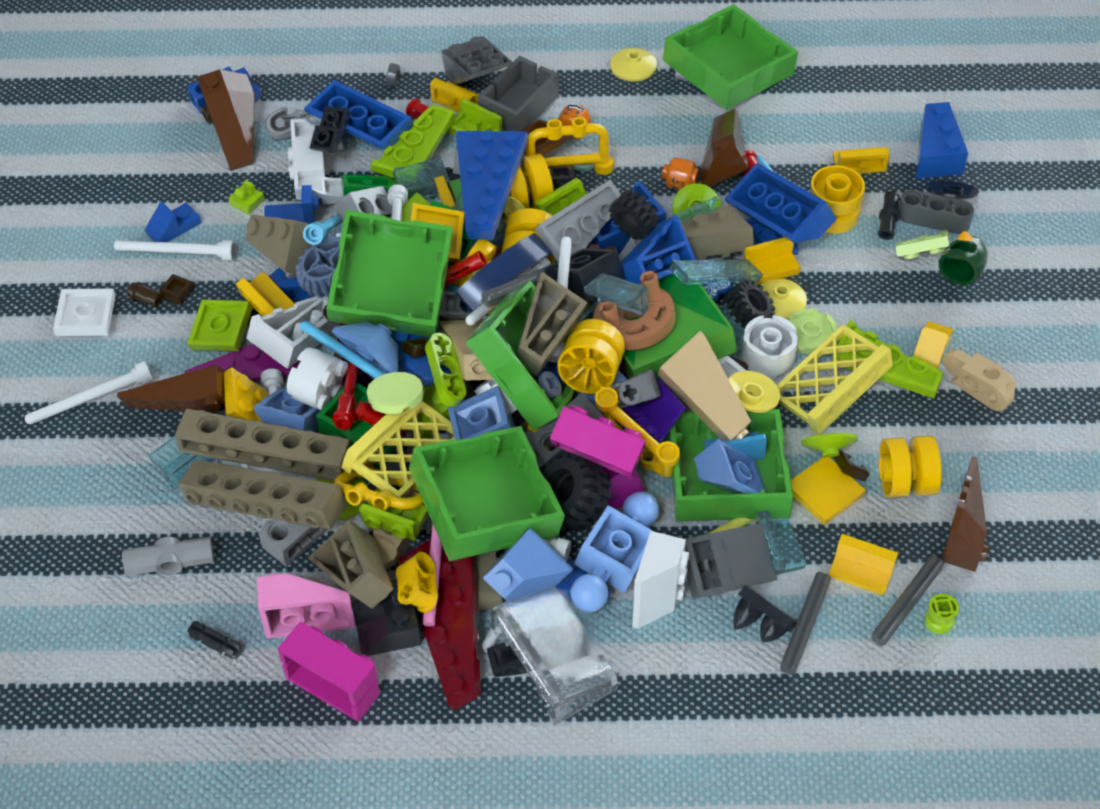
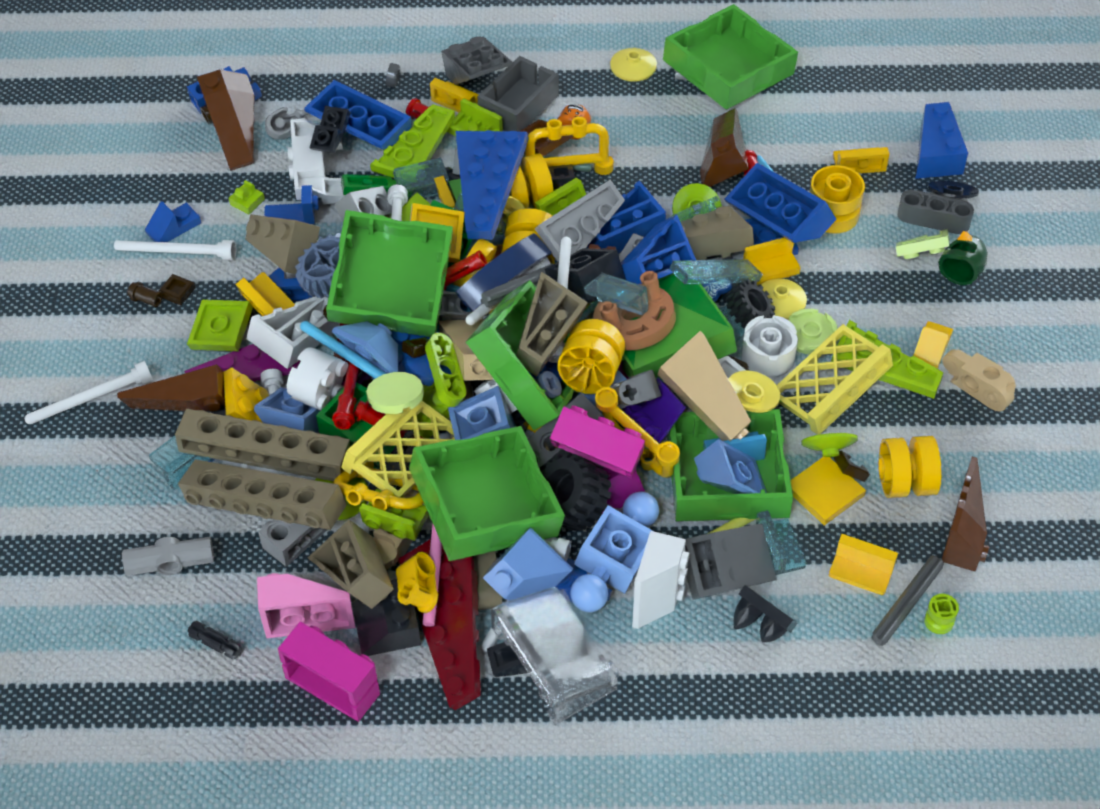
(84, 312): white plate -> none
(316, 232): medium azure piece -> none
(633, 214): black tyre -> none
(680, 173): orange head -> none
(805, 623): dark grey axle -> none
(889, 215): black pin -> none

